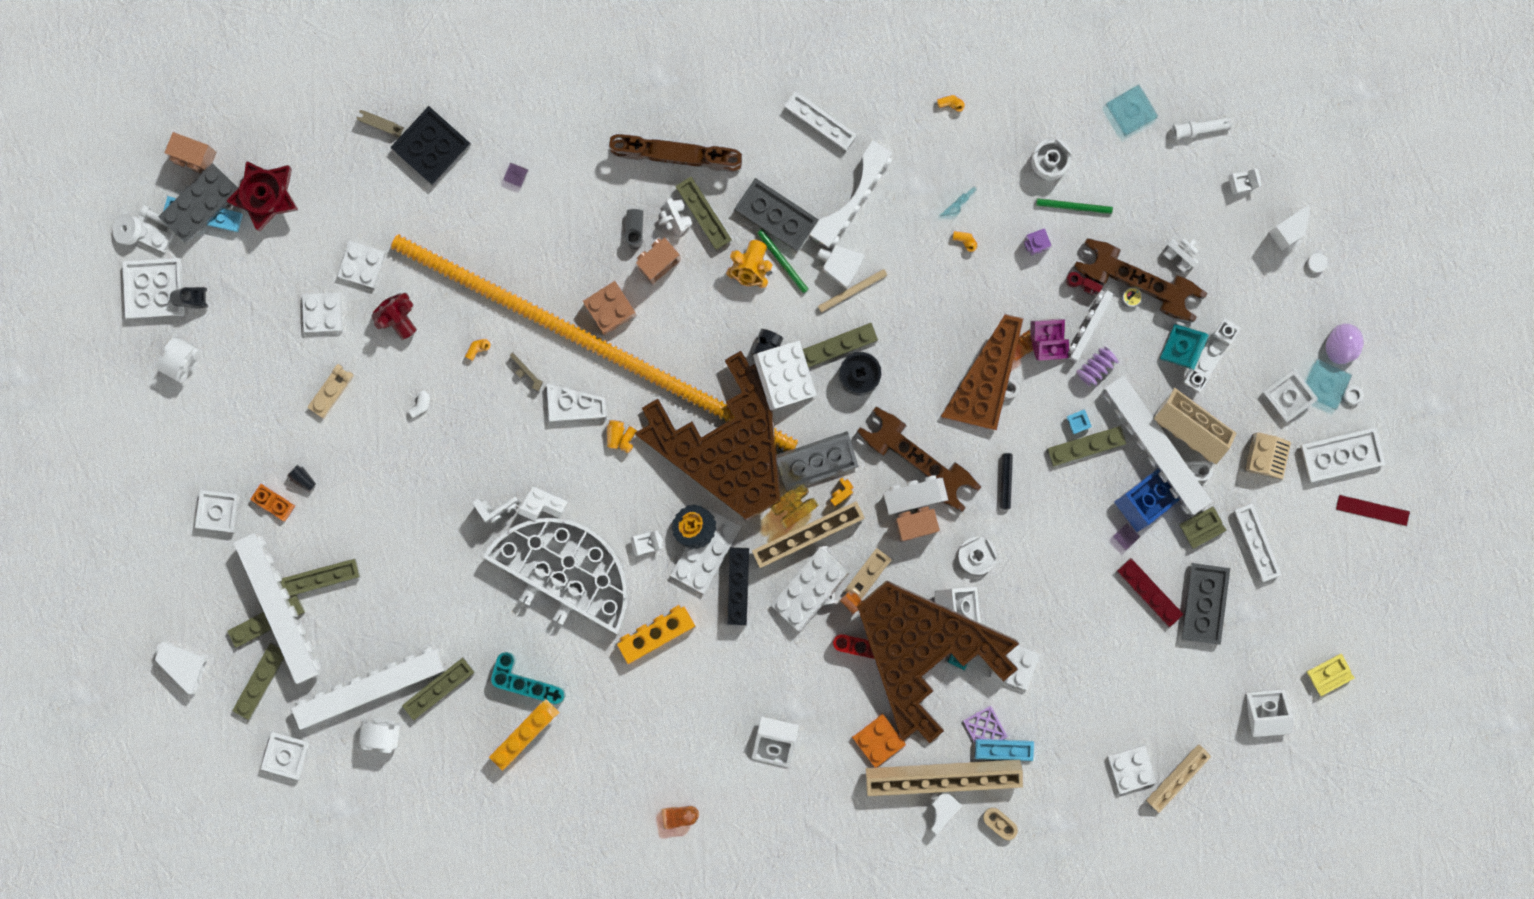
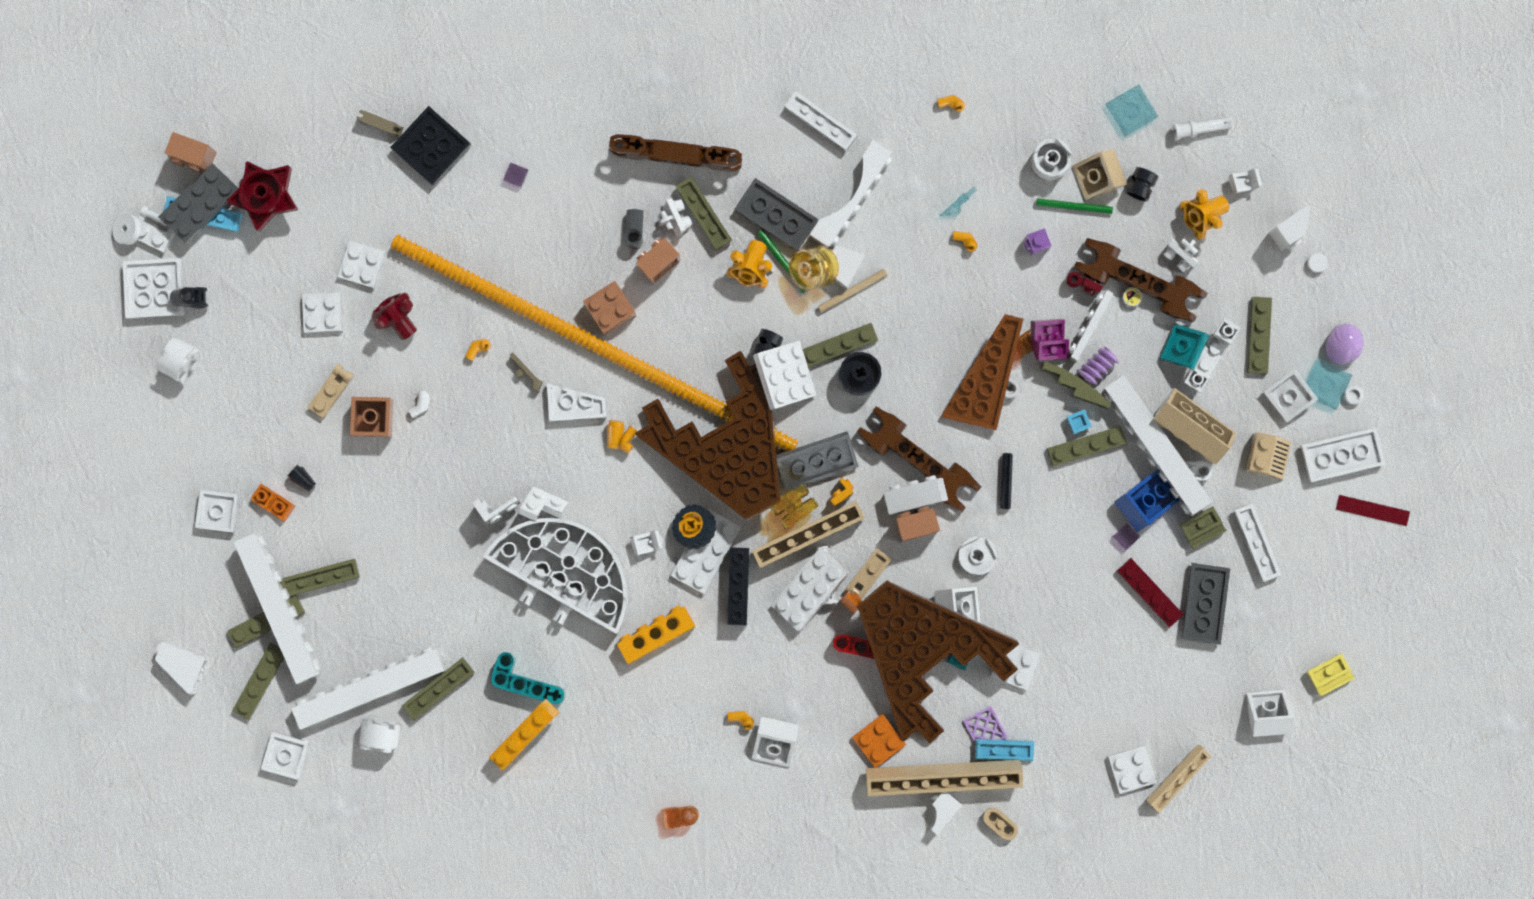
(371, 417): none -> nougat brick
(743, 717): none -> light orange arm
(813, 267): none -> clear yellow wheel
(1081, 389): none -> olive slope
(1099, 174): none -> tan slope
(1141, 184): none -> black wheel
(1204, 213): none -> light orange piece
(1259, 335): none -> olive plate

